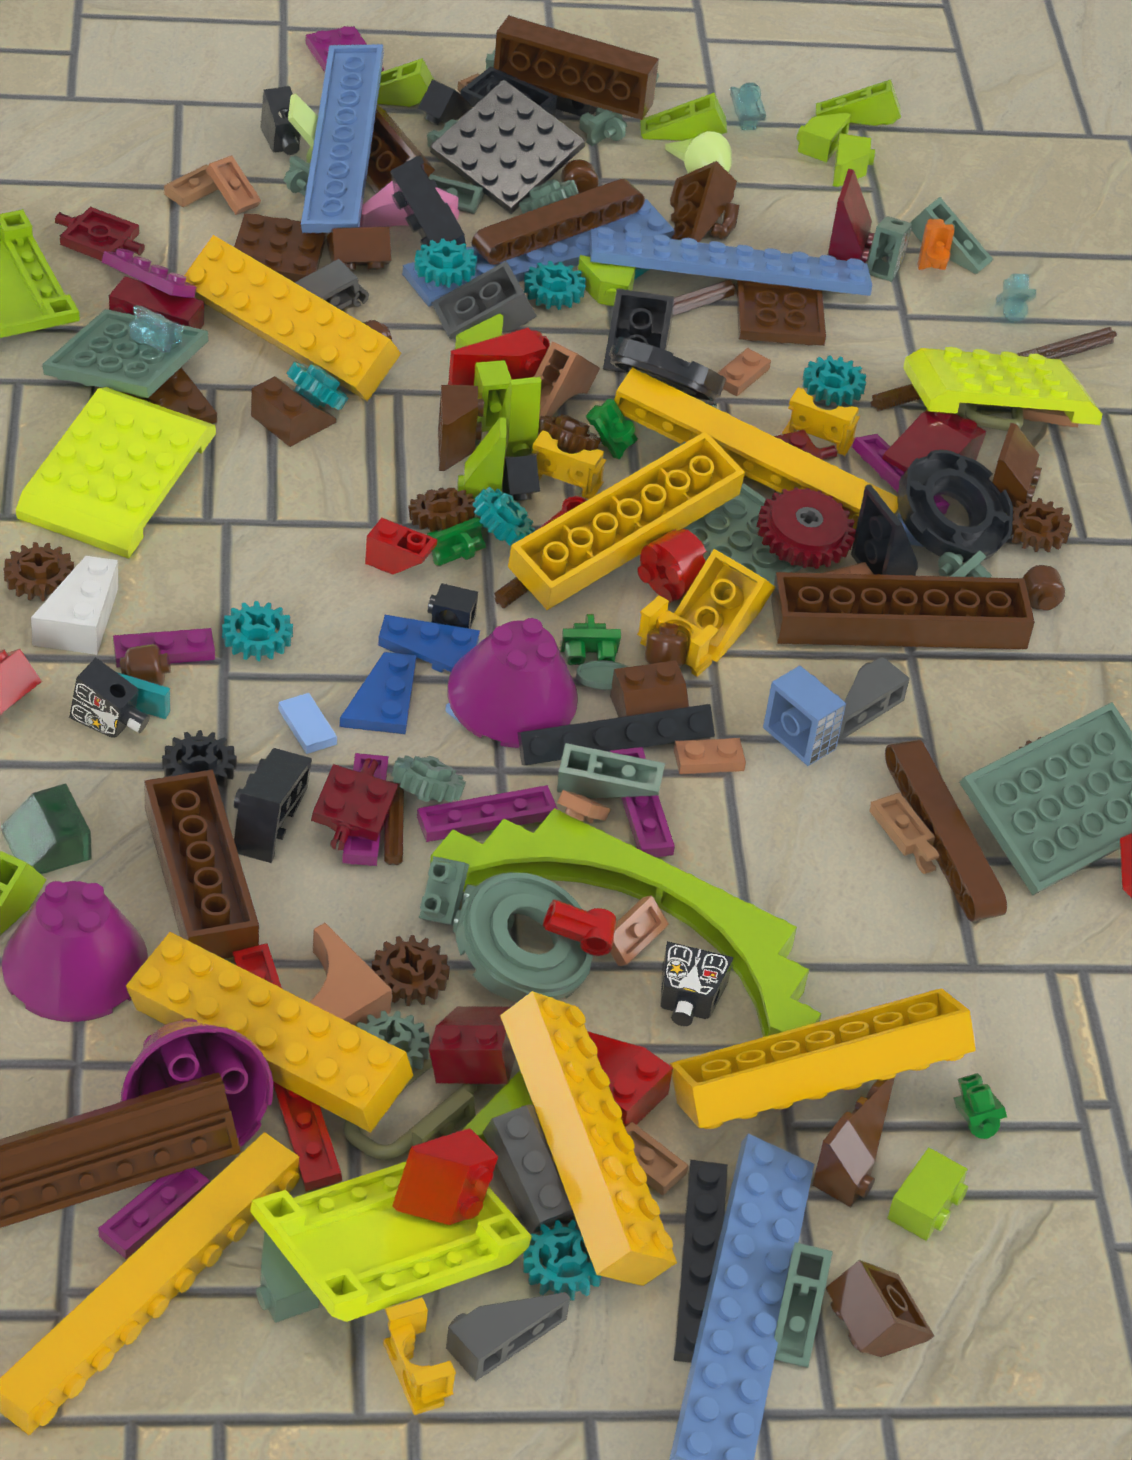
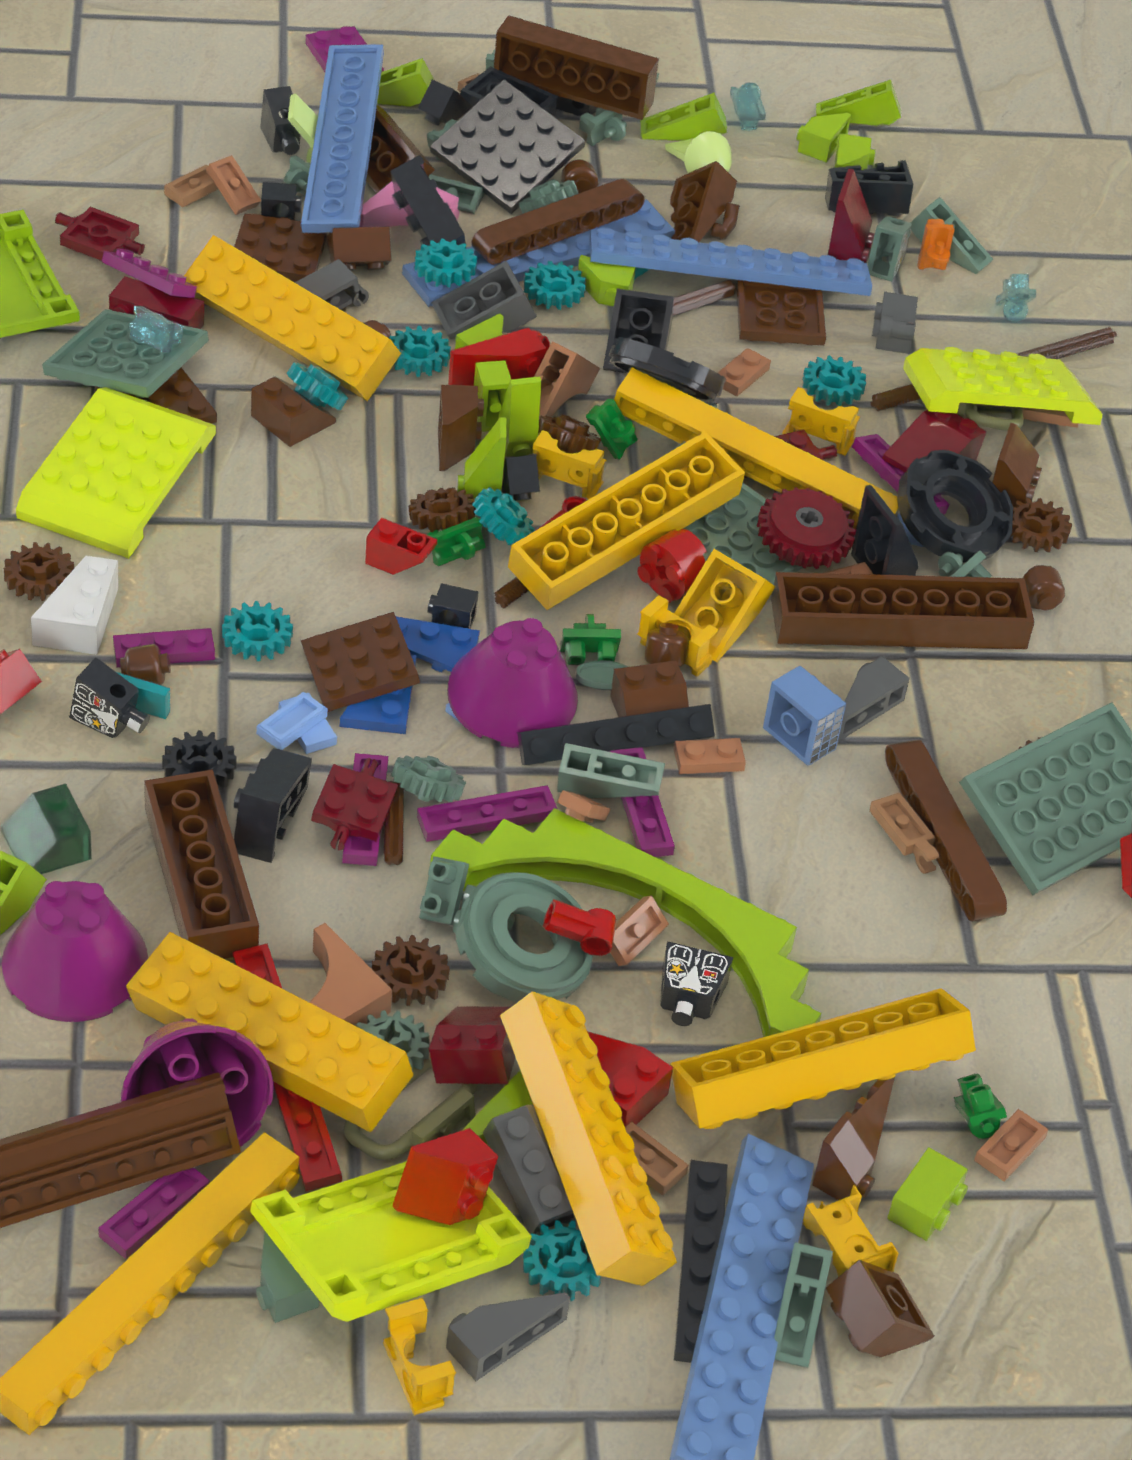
(280, 200): none -> black brick
(291, 721): none -> light blue tile
(360, 661): none -> reddish brown plate
(419, 351): none -> teal gear
(848, 1234): none -> yellow piece
(883, 188): none -> black wedge
(895, 322): none -> dark grey hinge
(1011, 1145): none -> nougat plate

